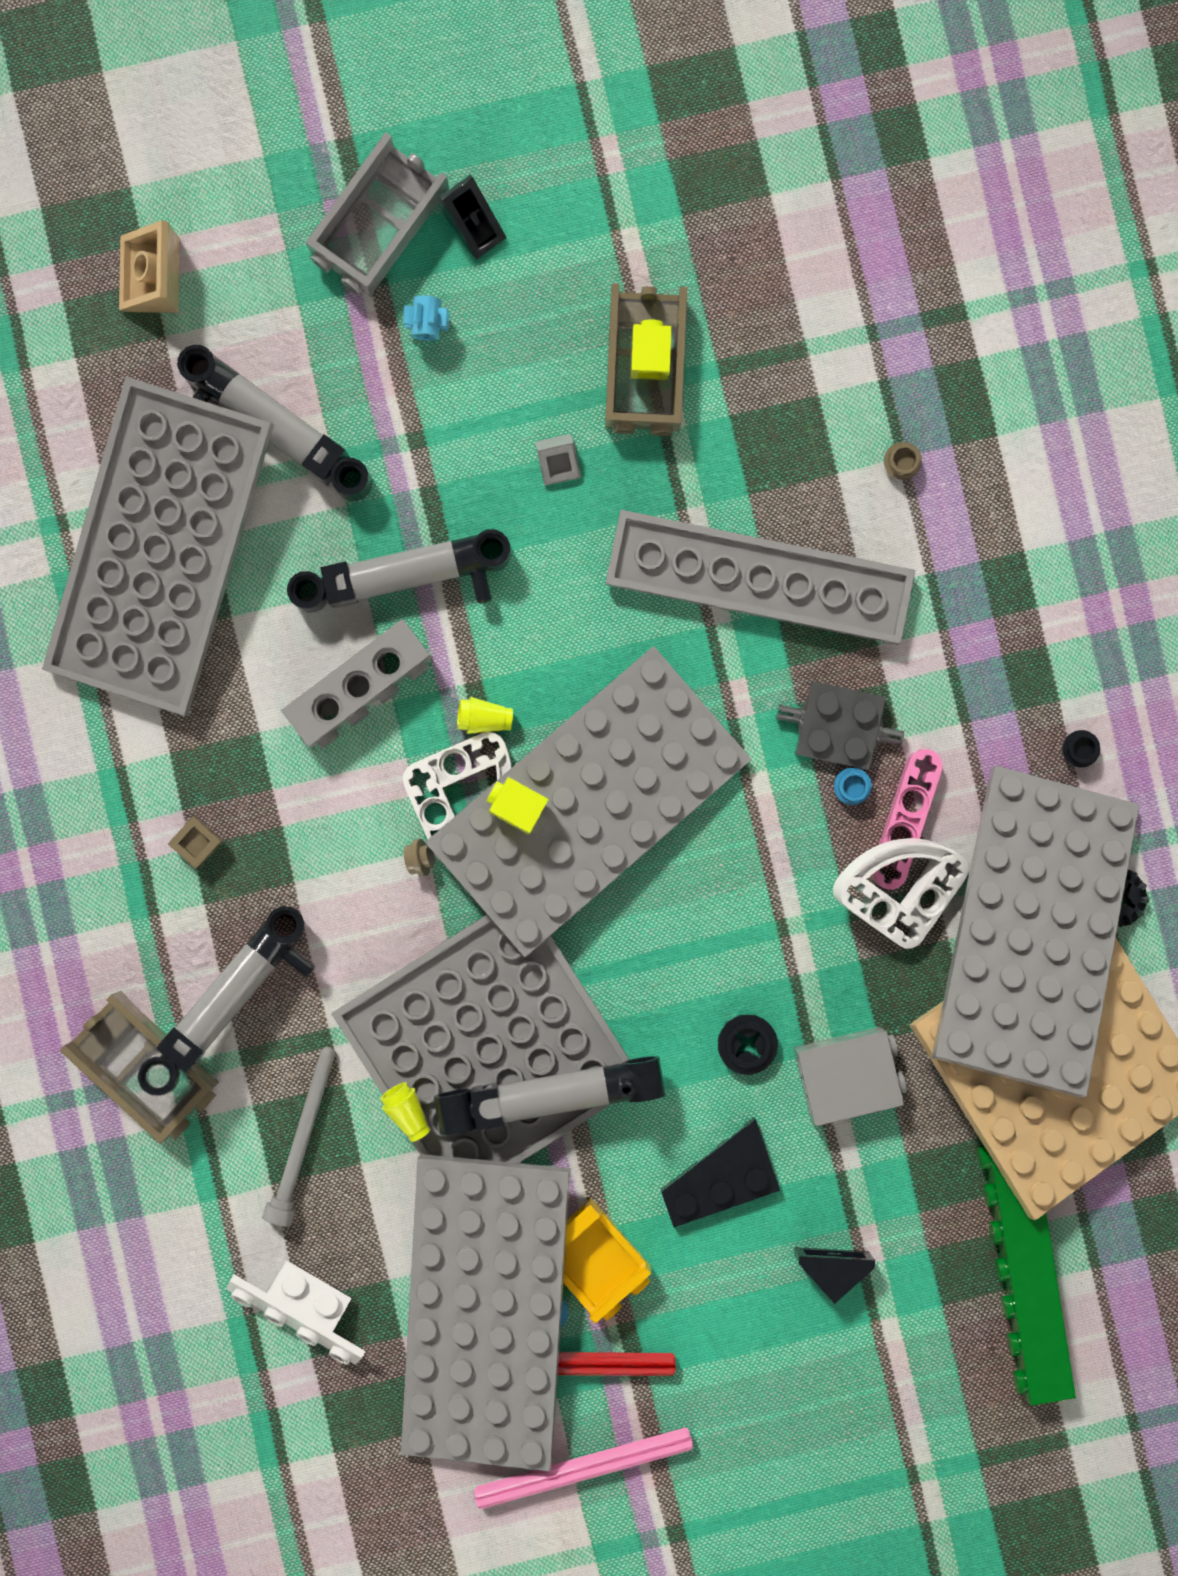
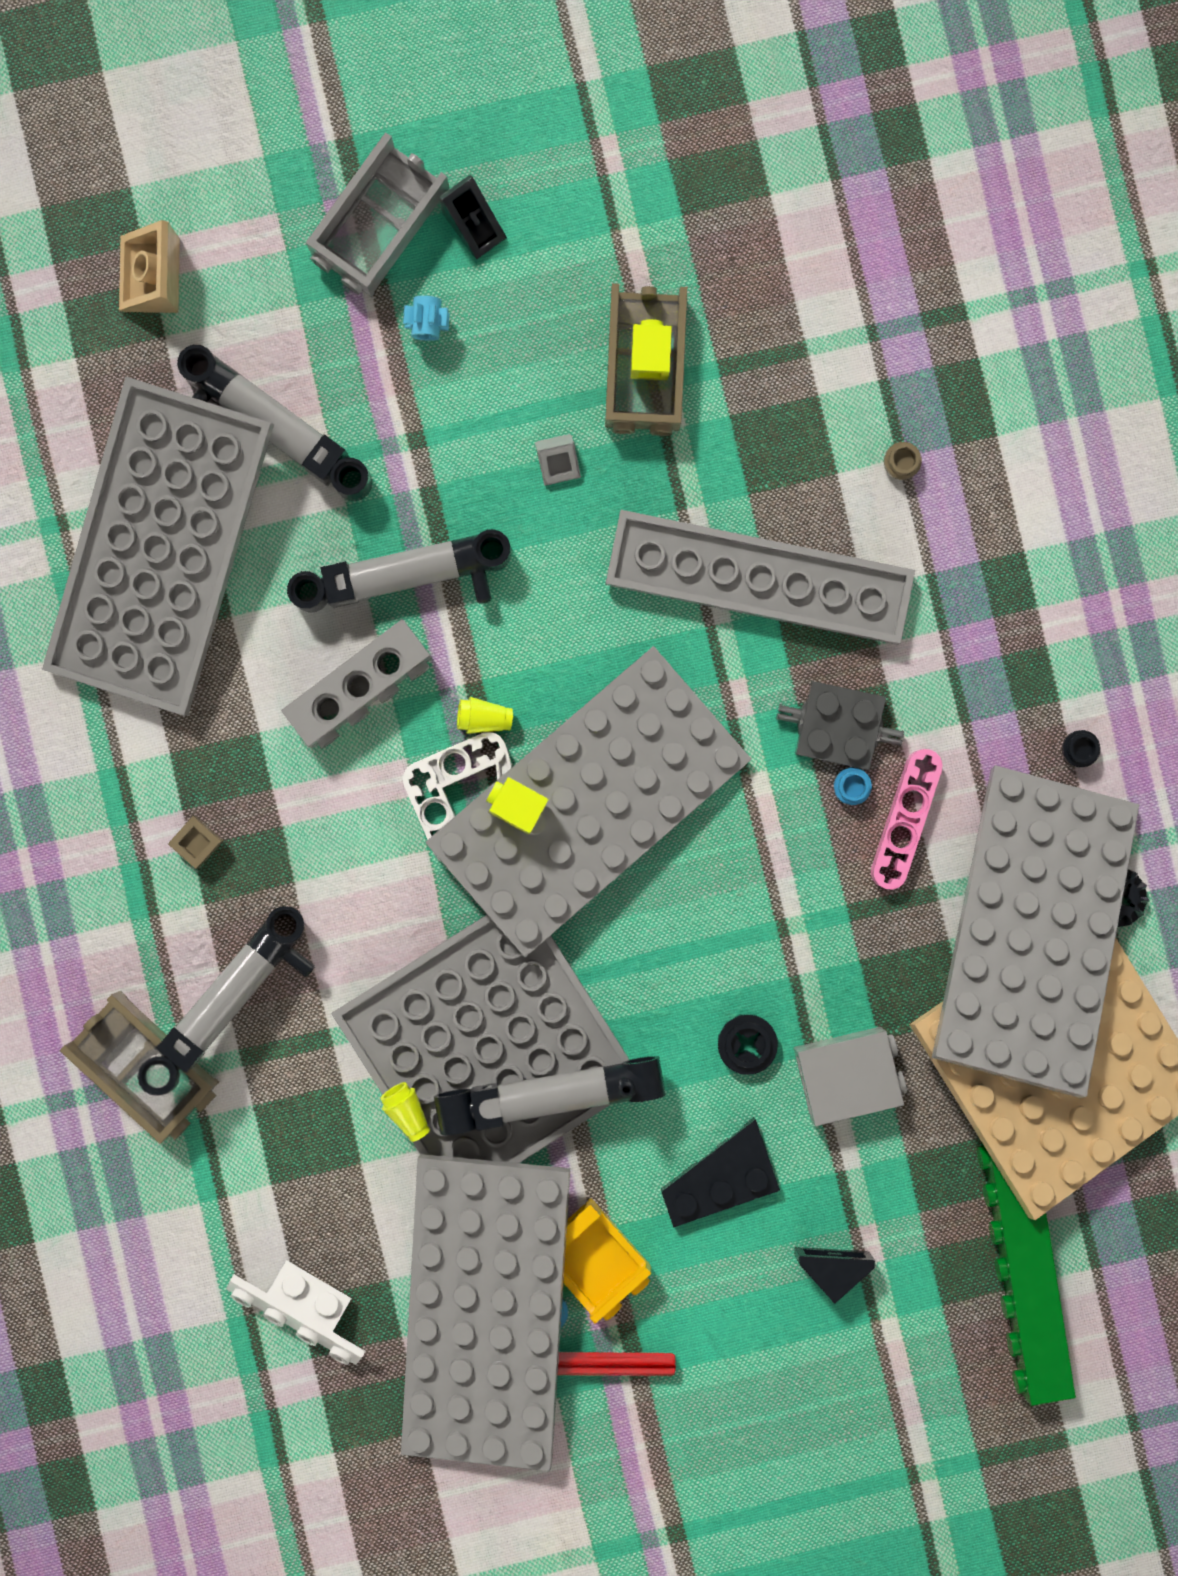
(280, 1209): light grey piece -> none
(418, 858): dark tan plate -> none
(583, 1468): bright pink axle -> none
(909, 912): white beam -> none

